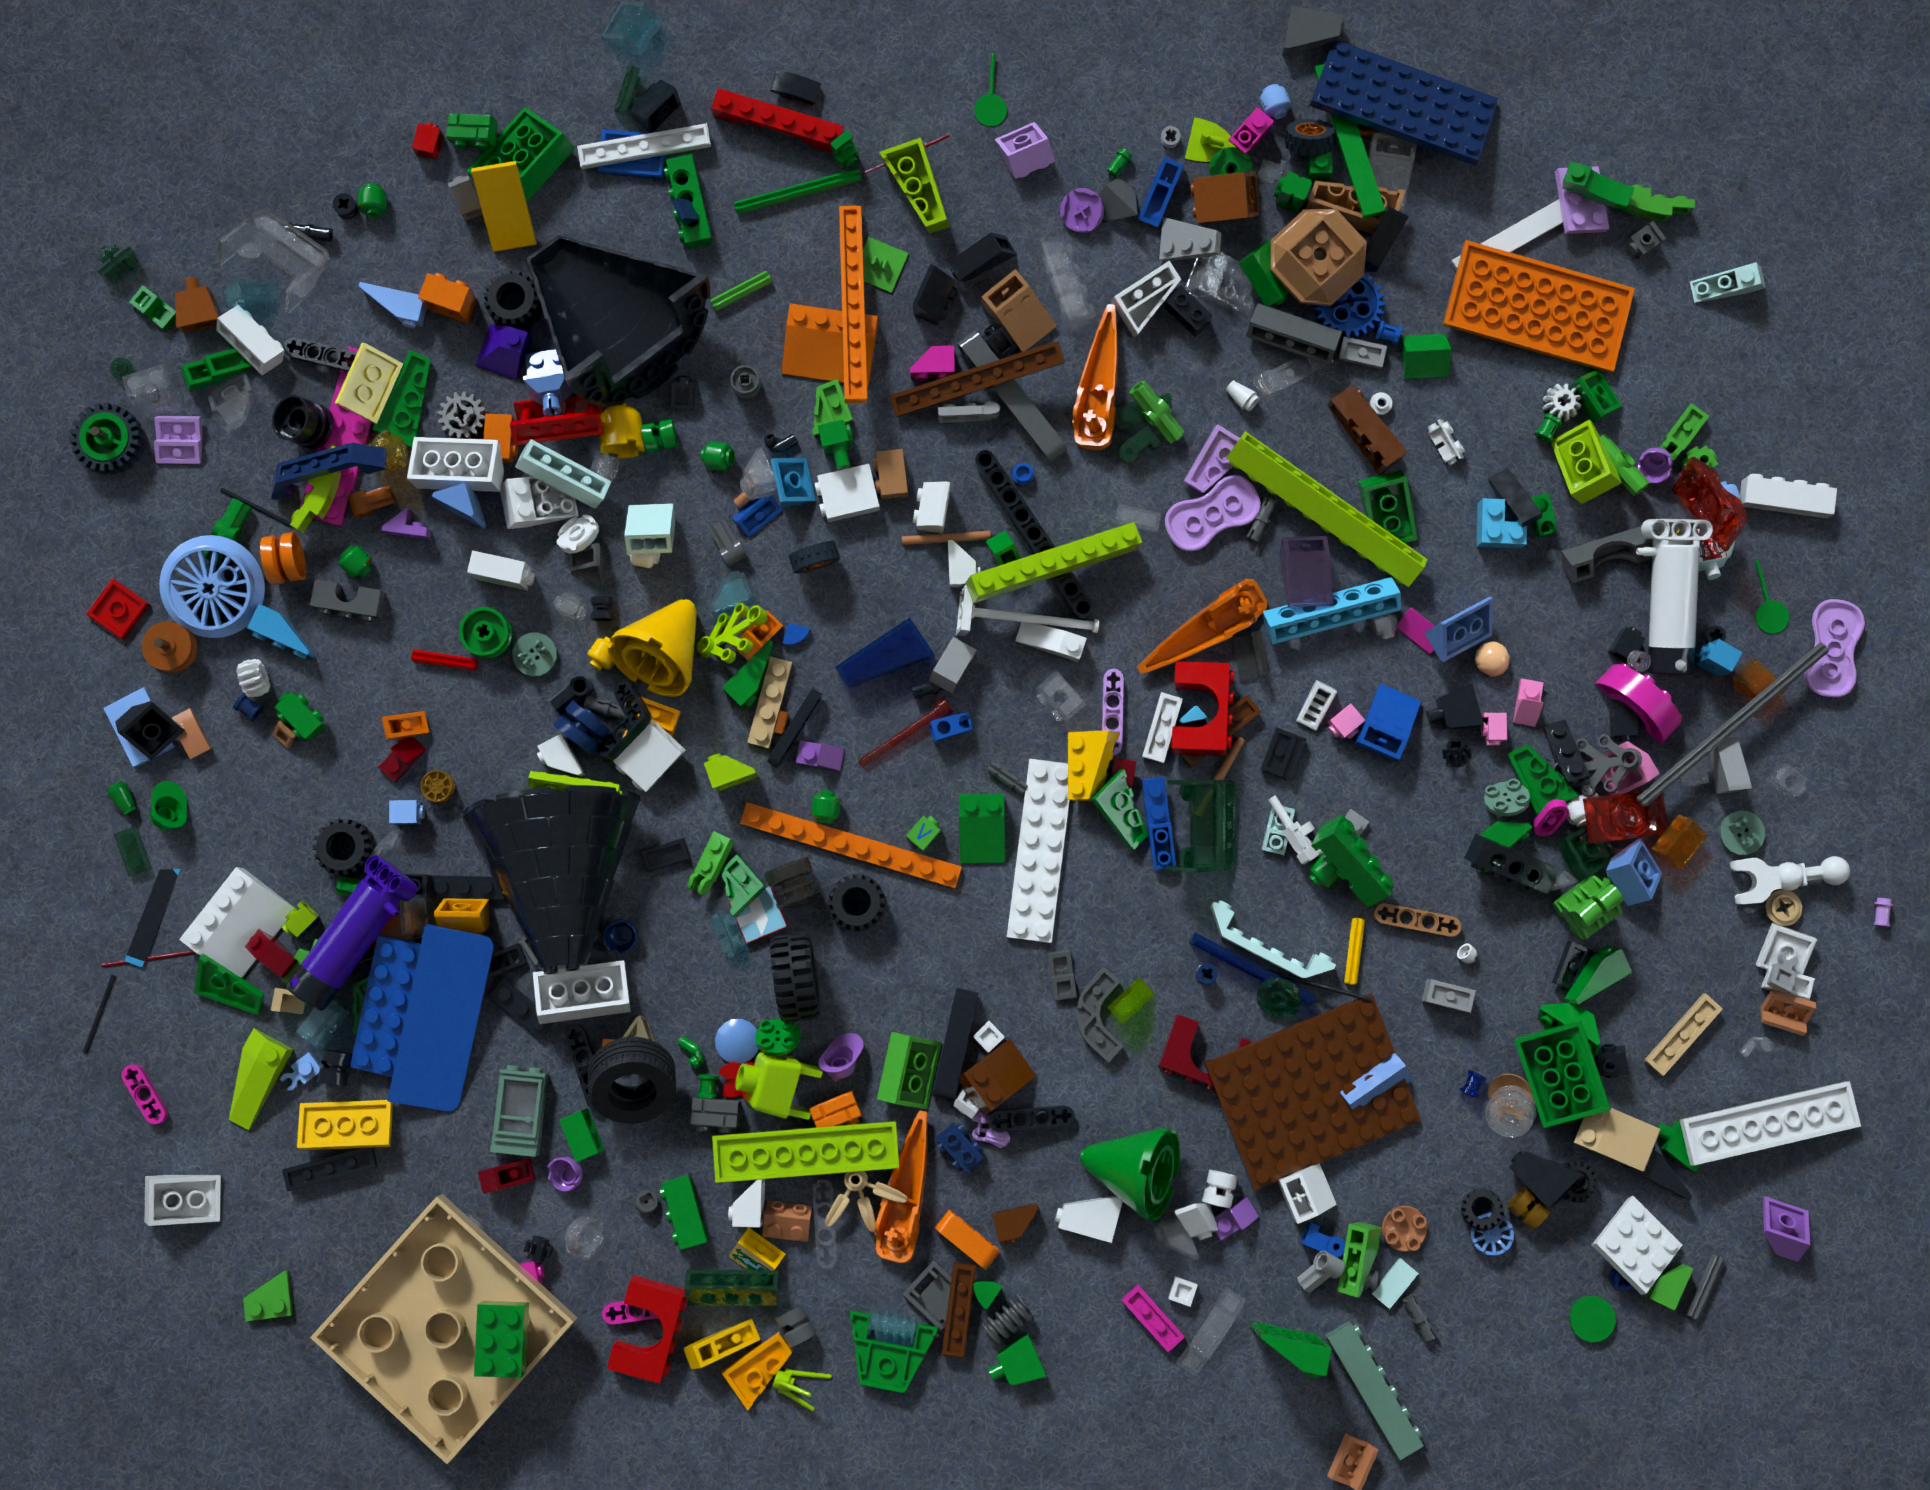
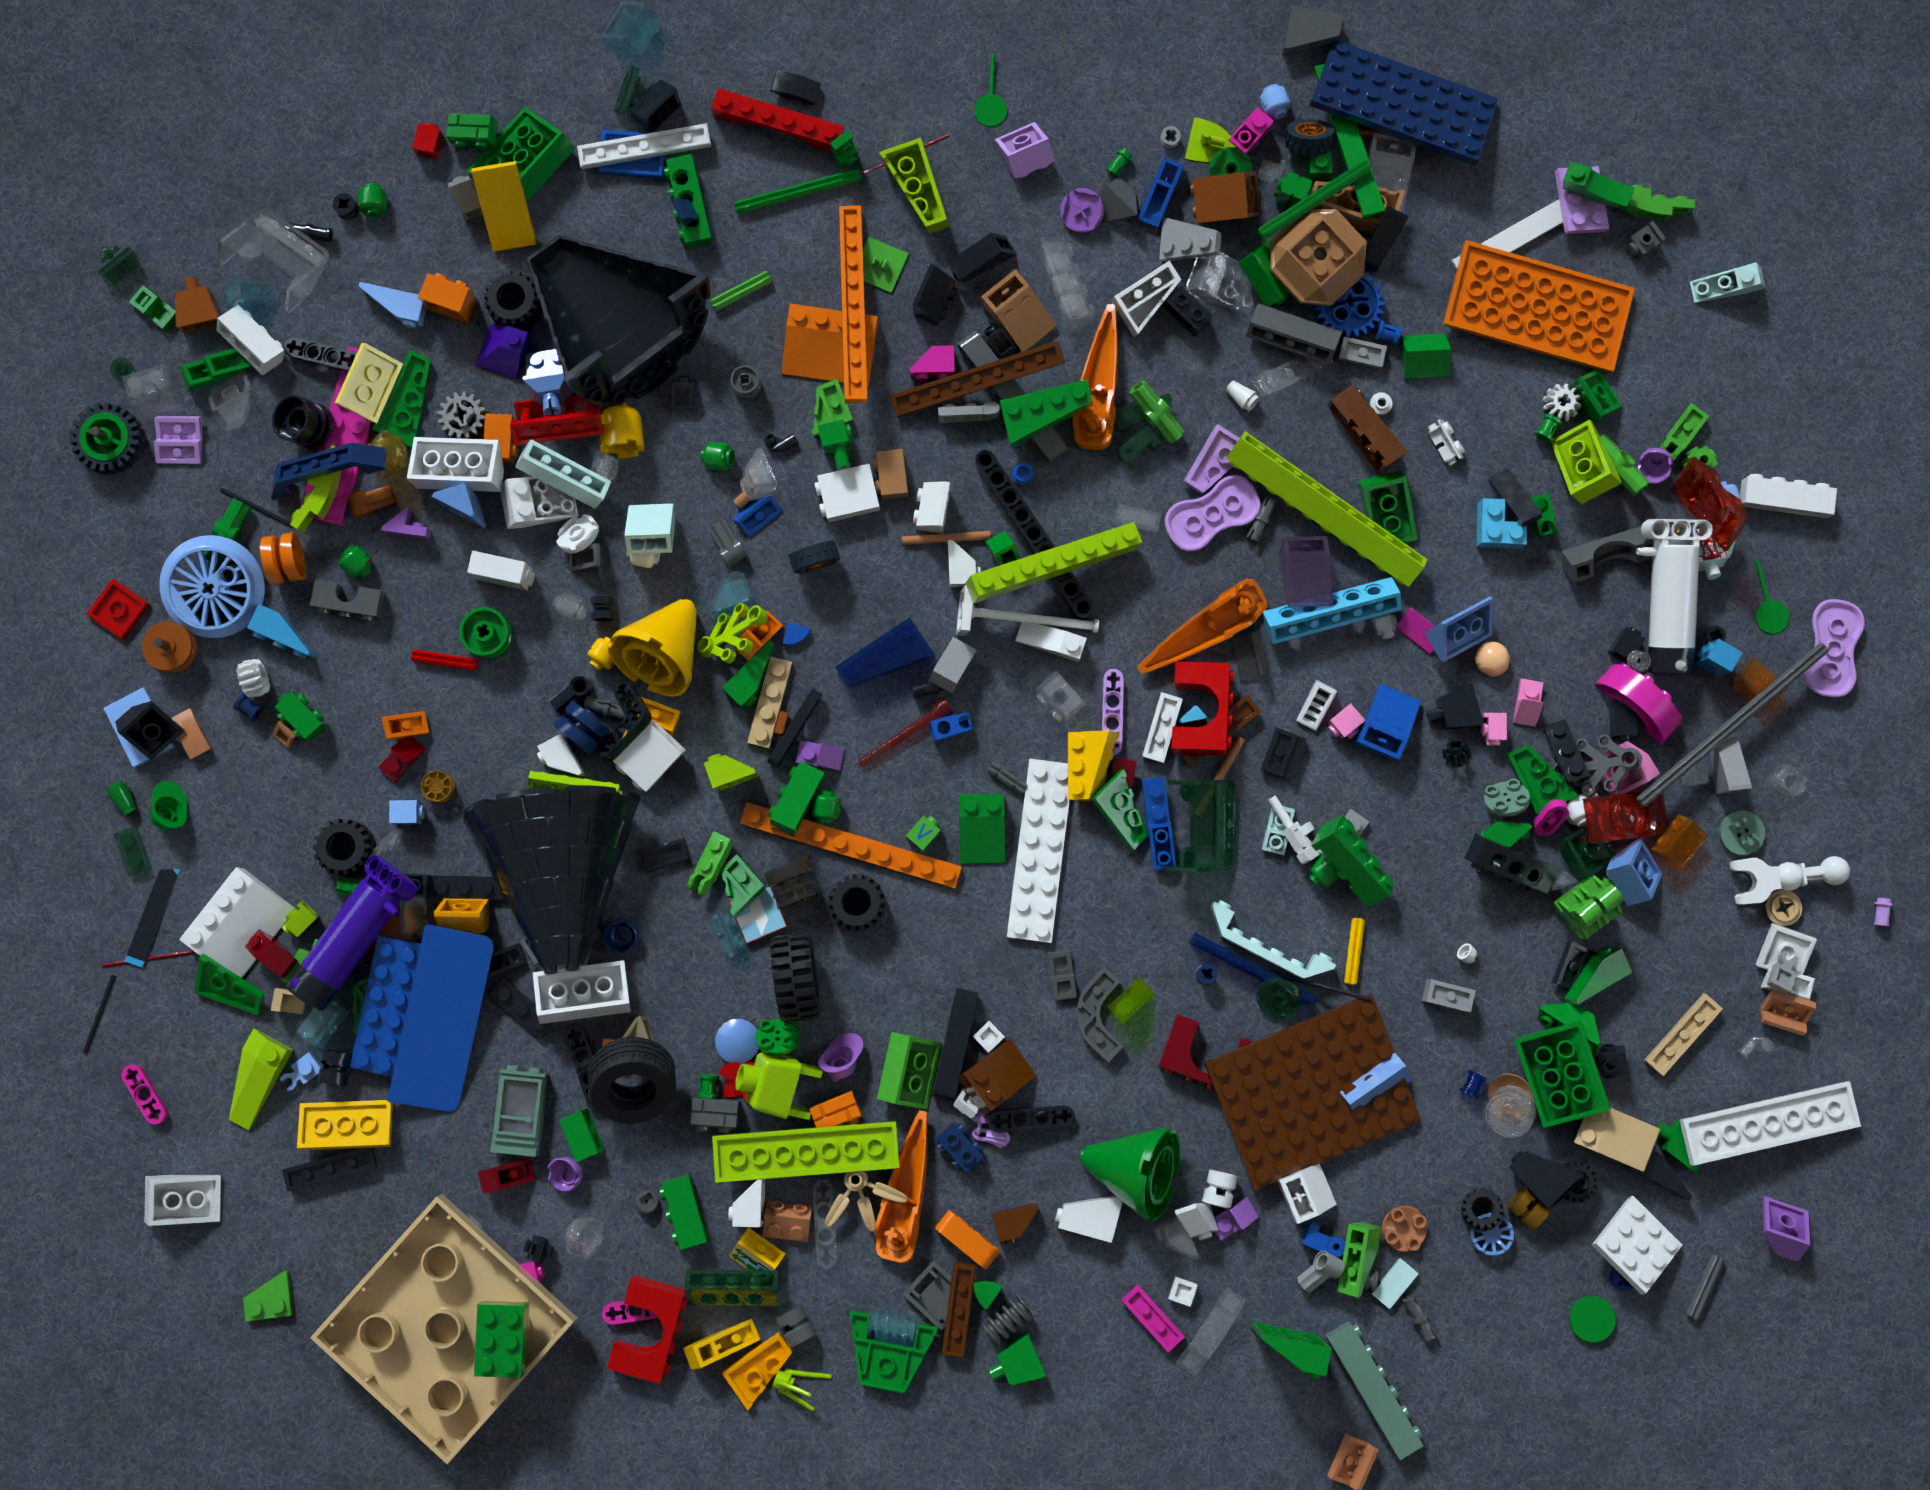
(527, 662): sand green plate -> none
(659, 436): green wheel -> none
(694, 1050): green arm -> none
(793, 481): dark azure slope -> none
(796, 798): none -> green brick
(1043, 409): none -> green wedge
(1314, 199): none -> green axle
(1416, 922): medium nougat beam -> none
(1670, 1286): bright green slope -> none

